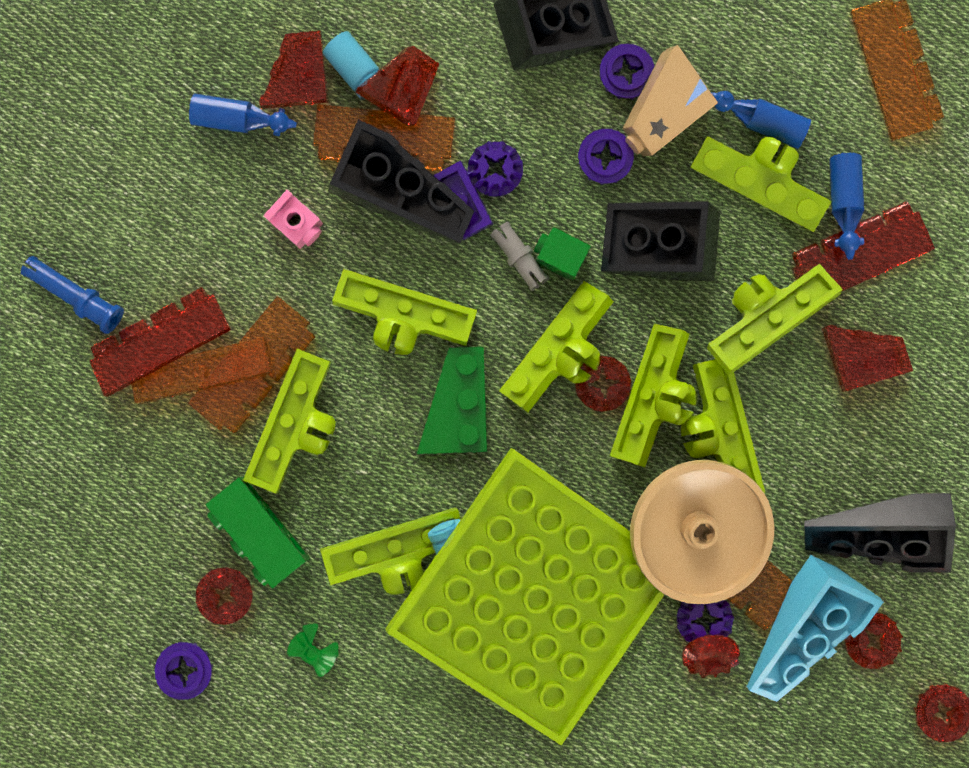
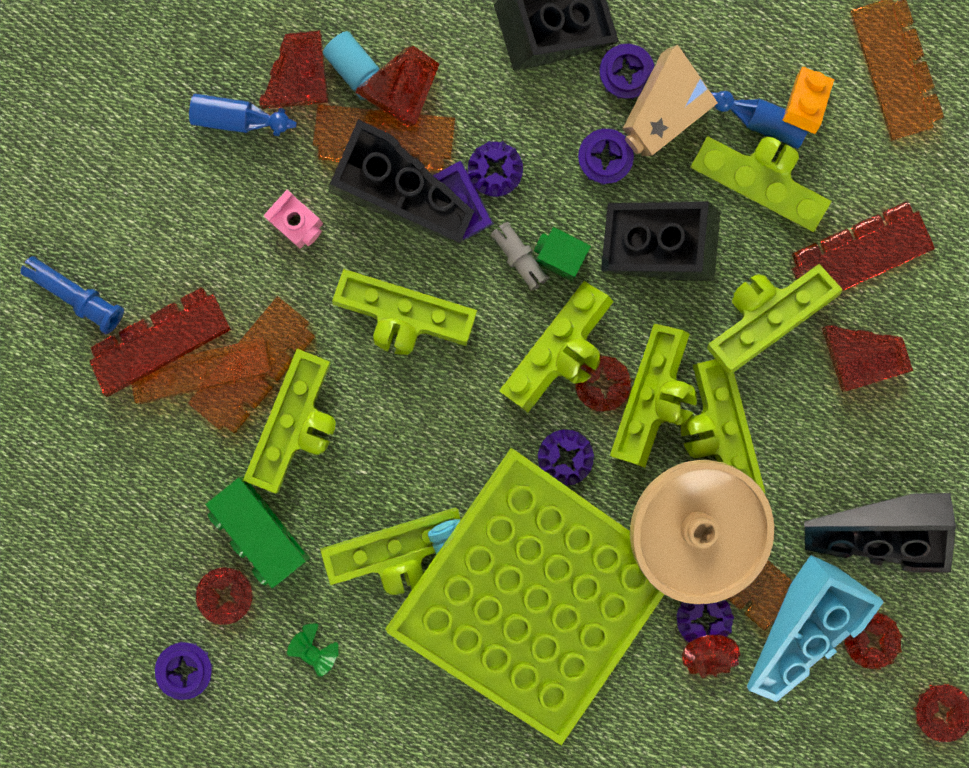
(458, 407): green wing -> none
(570, 440): none -> dark purple gear
(808, 100): none -> light orange plate
(847, 199): blue wheel -> none

